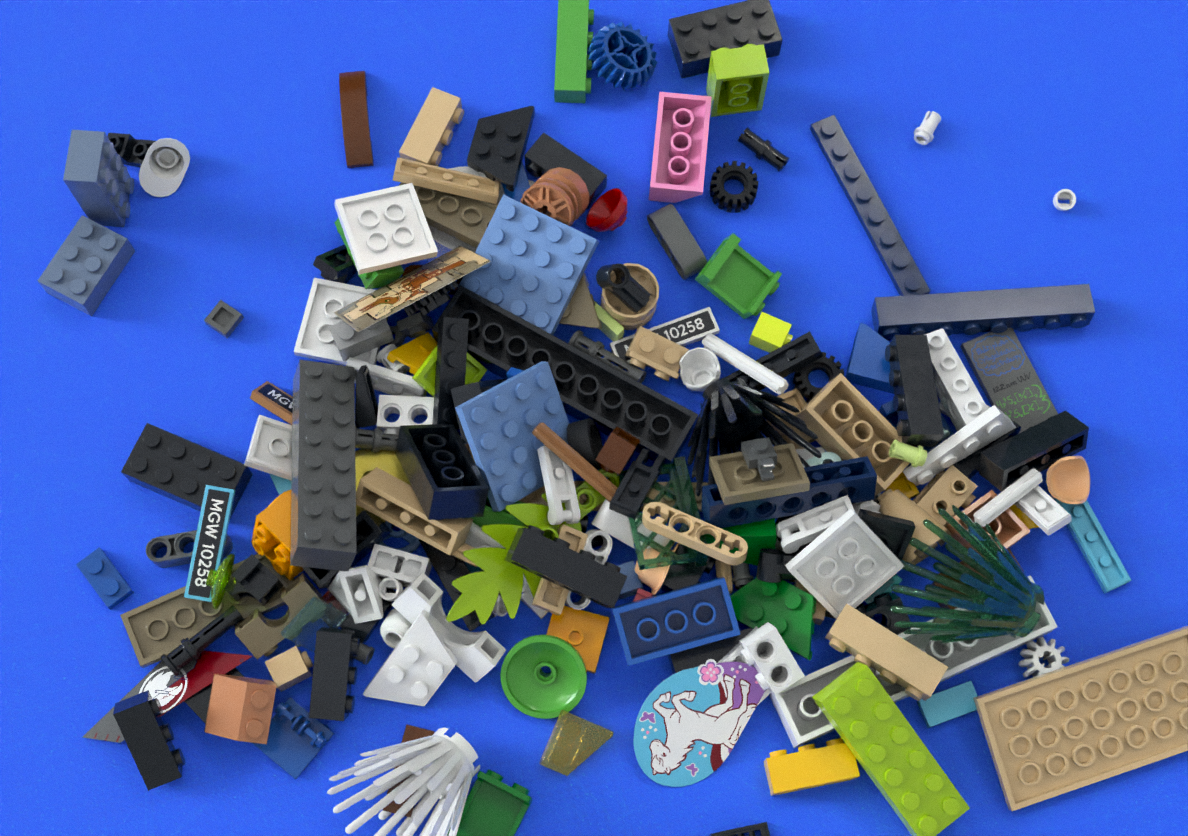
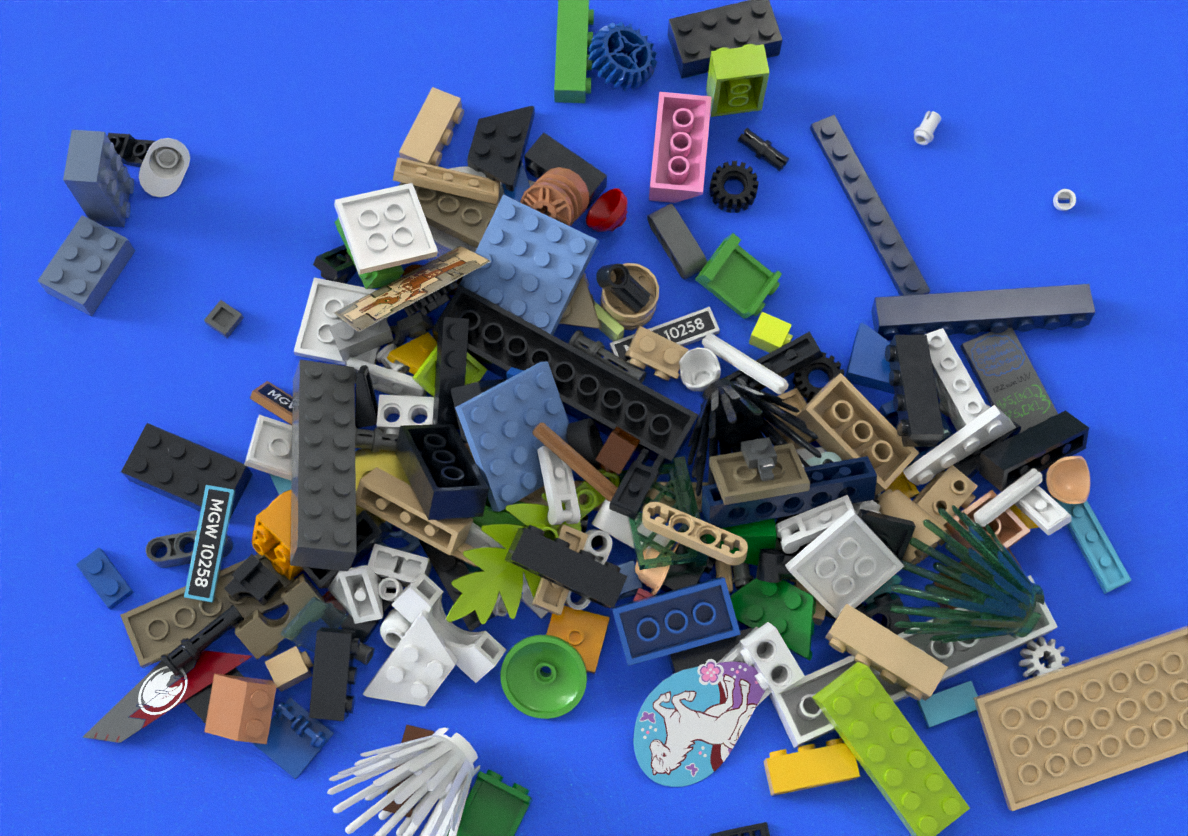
(149, 739): black brick -> none
(219, 579): clear neon green dish -> none
(355, 119): reddish brown slope -> none
(572, 743): clear yellow wing -> none
(908, 453): yellowish green pin -> none

